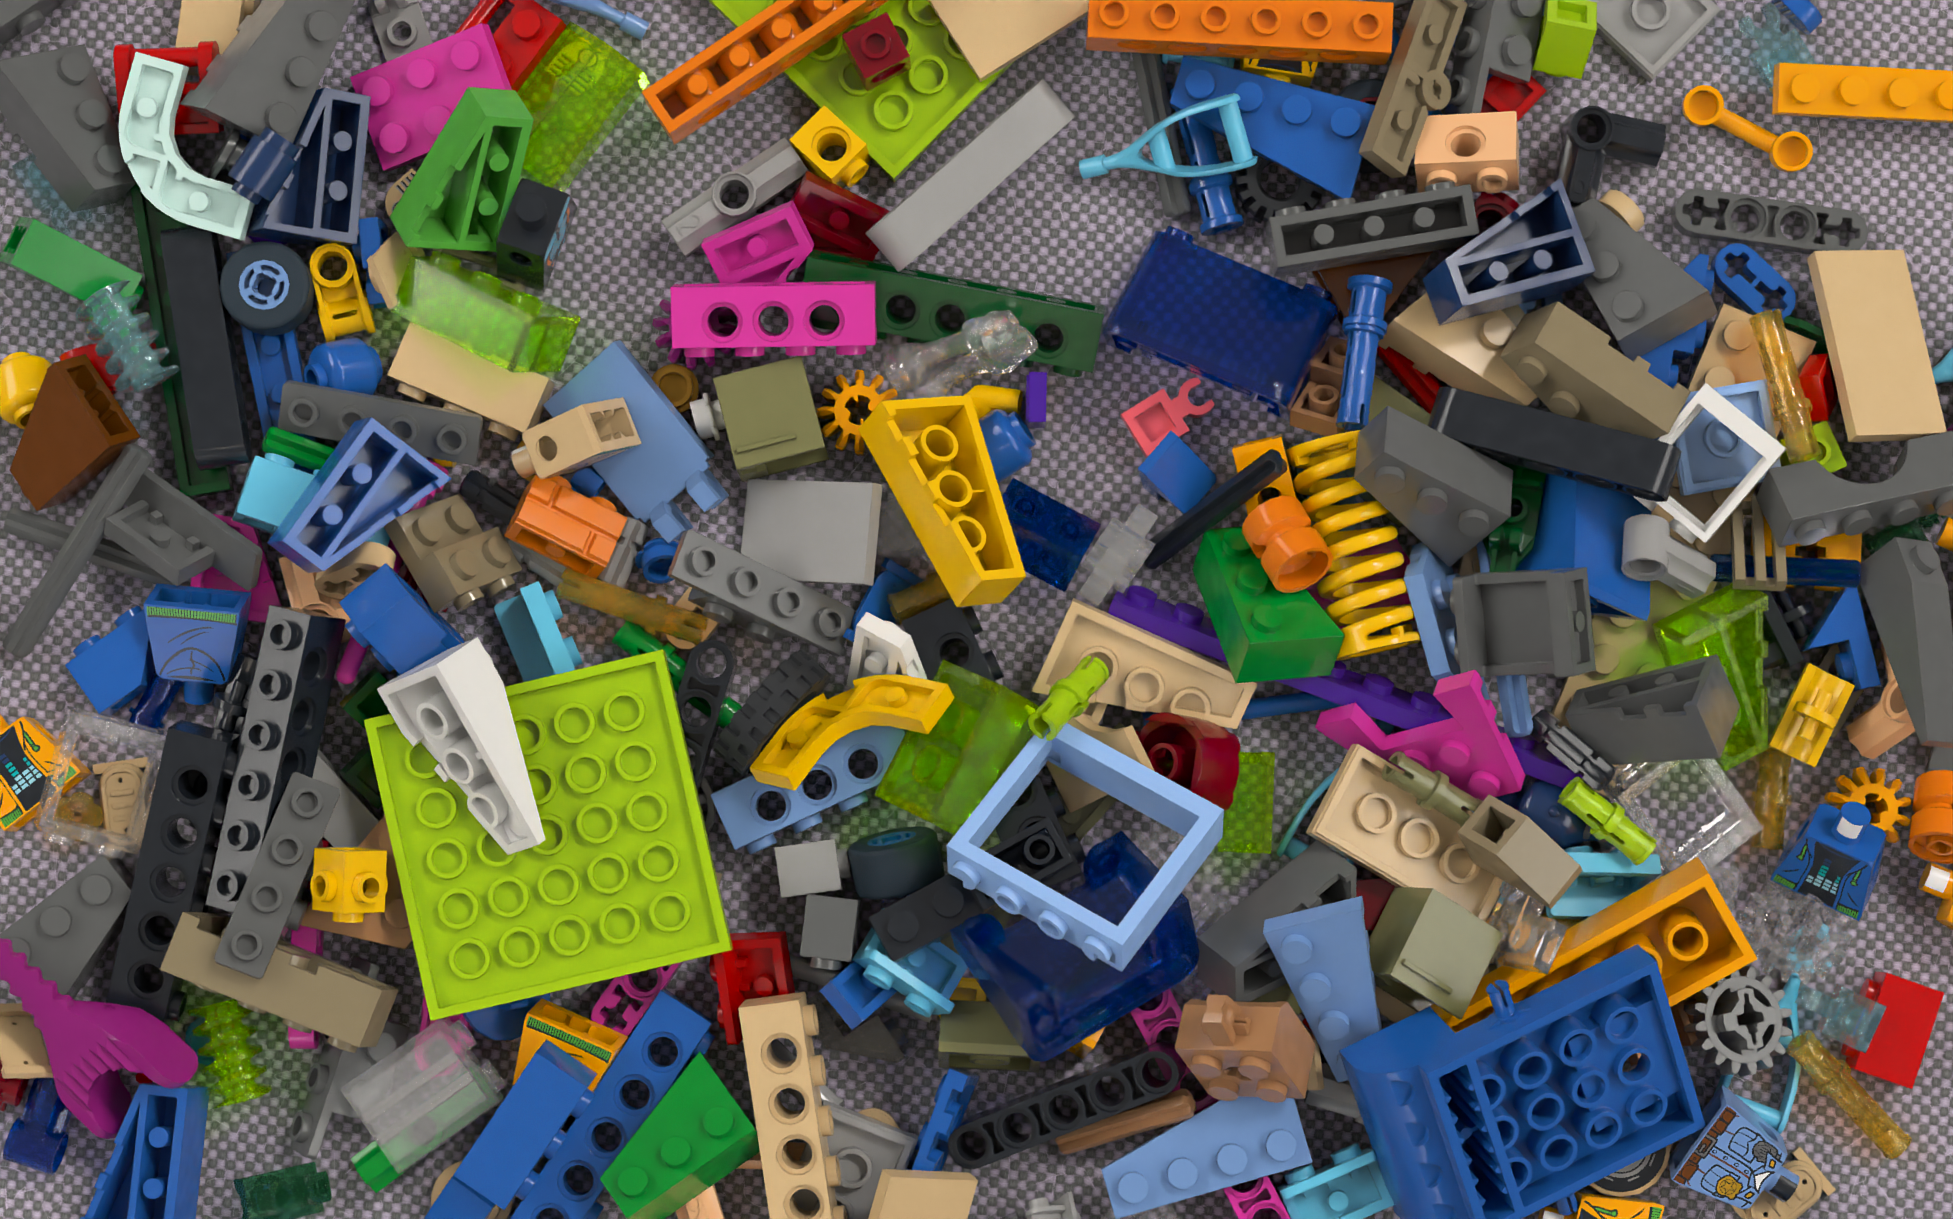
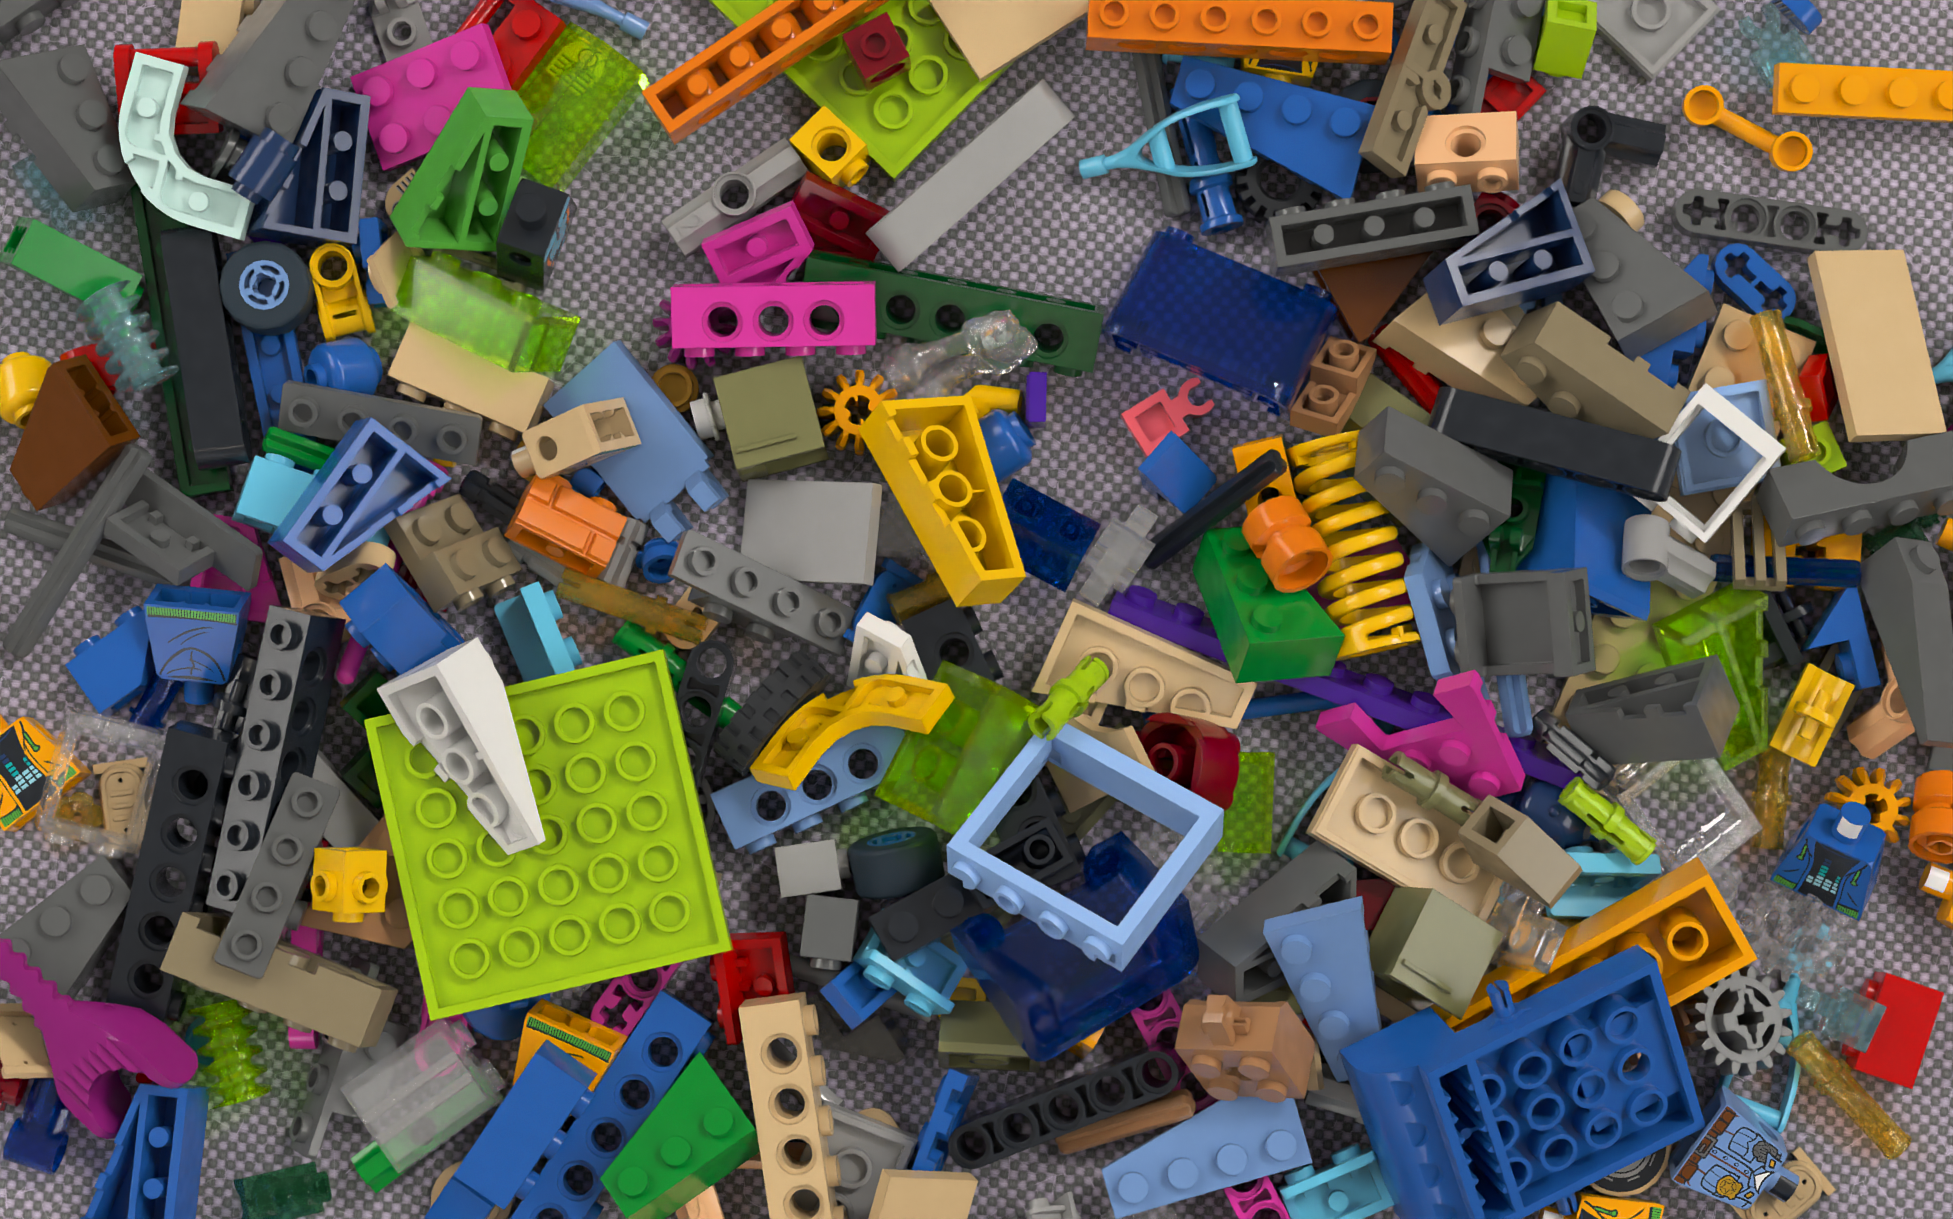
(1364, 330): blue pin -> none

